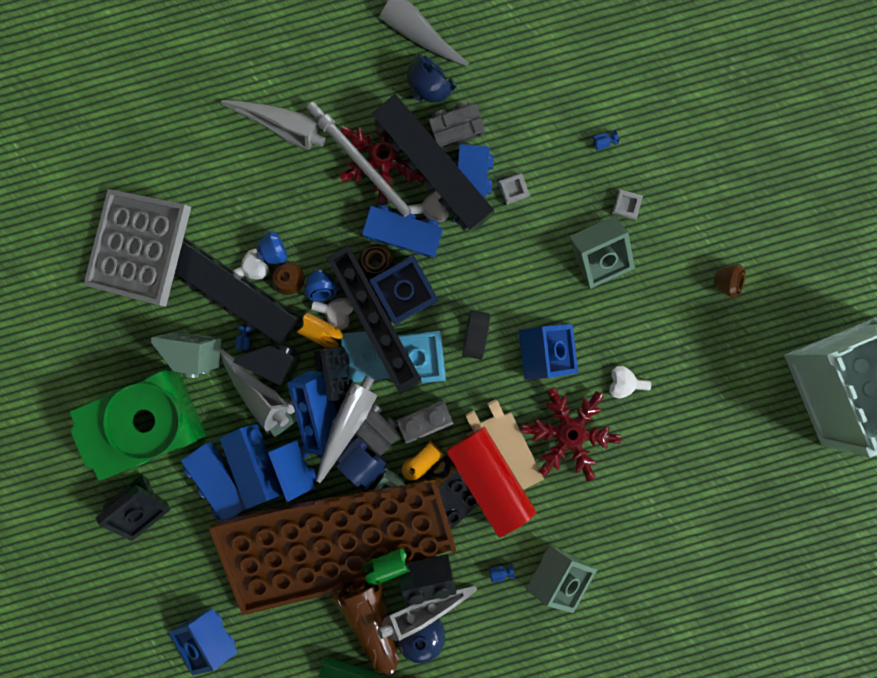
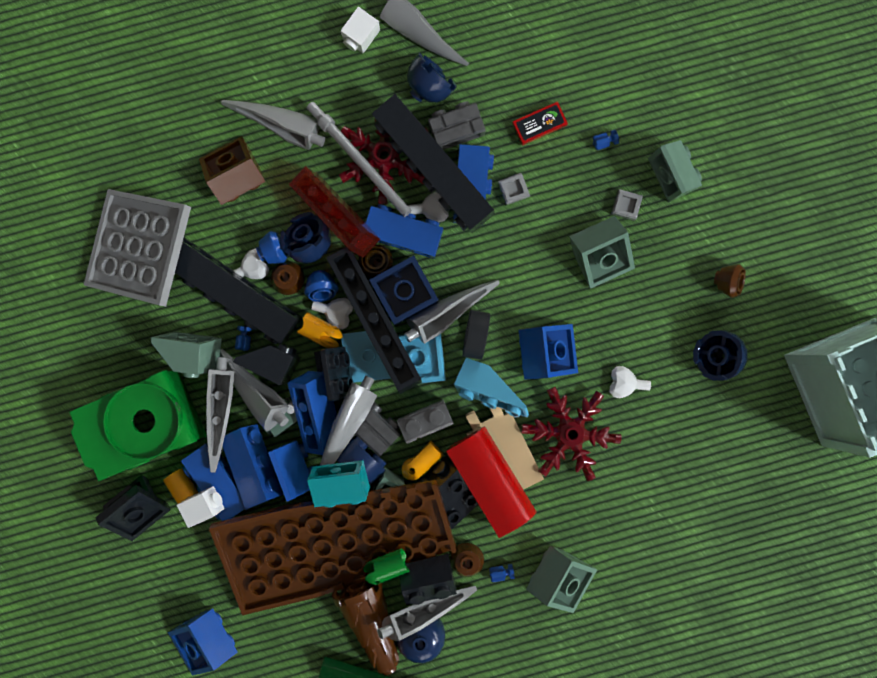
(180, 485): none -> light orange piece
(201, 506): none -> white brick
(218, 408): none -> light grey piece
(231, 170): none -> reddish brown slope
(306, 238): none -> dark blue cylinder
(334, 212): none -> clear red brick
(338, 484): none -> teal brick
(360, 30): none -> white brick
(440, 315): none -> light grey piece
(467, 552): none -> reddish brown cone
(483, 384): none -> medium azure slope
(539, 123): none -> tile
(675, 170): none -> sand green slope
(720, 355): none -> dark blue cylinder

